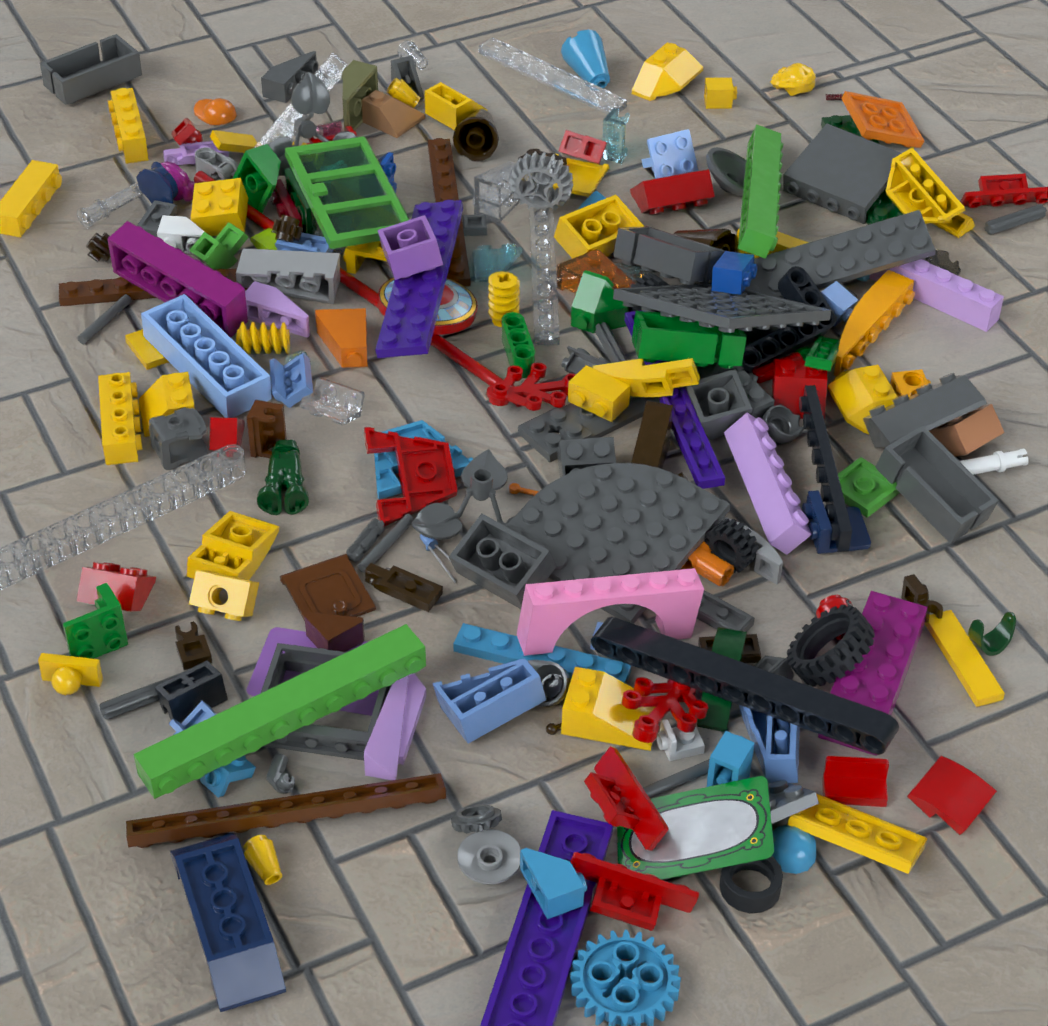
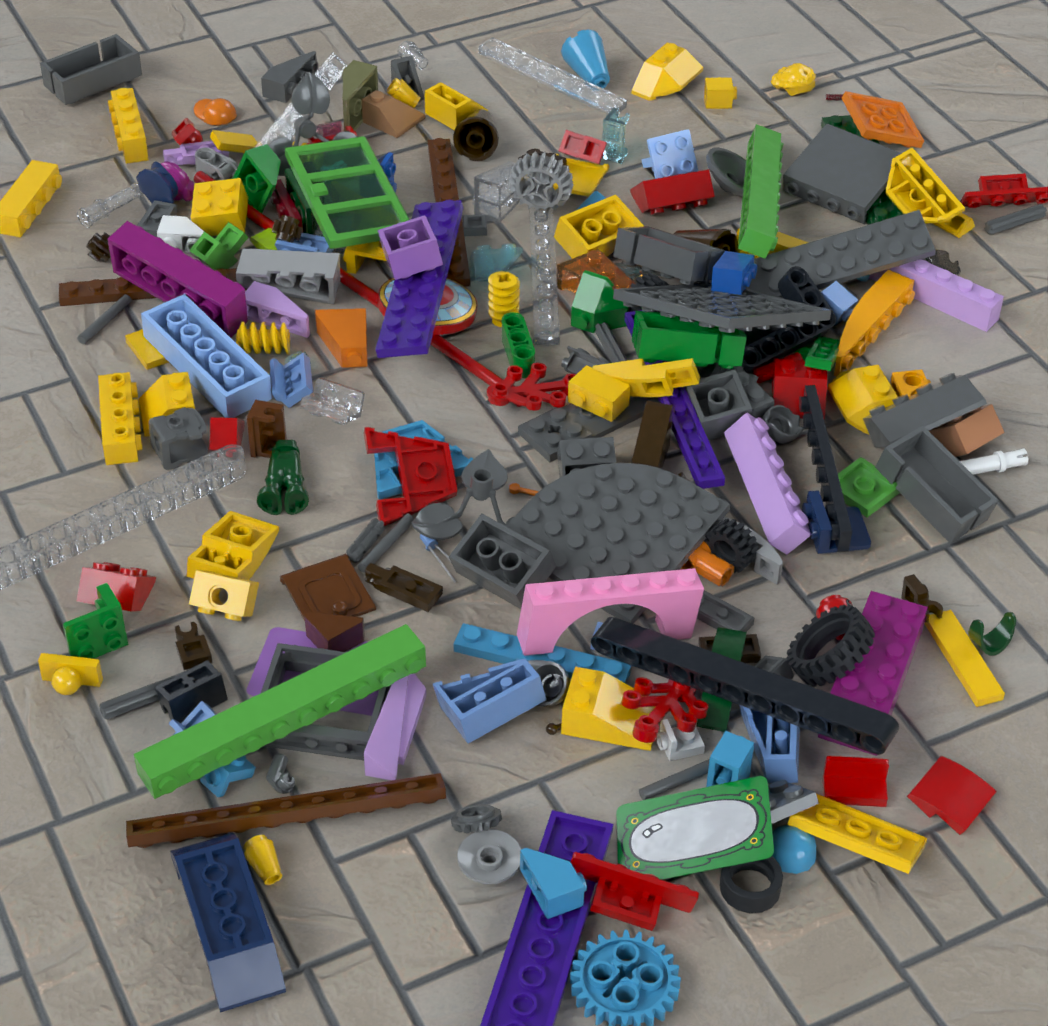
(624, 799): red bracket -> none

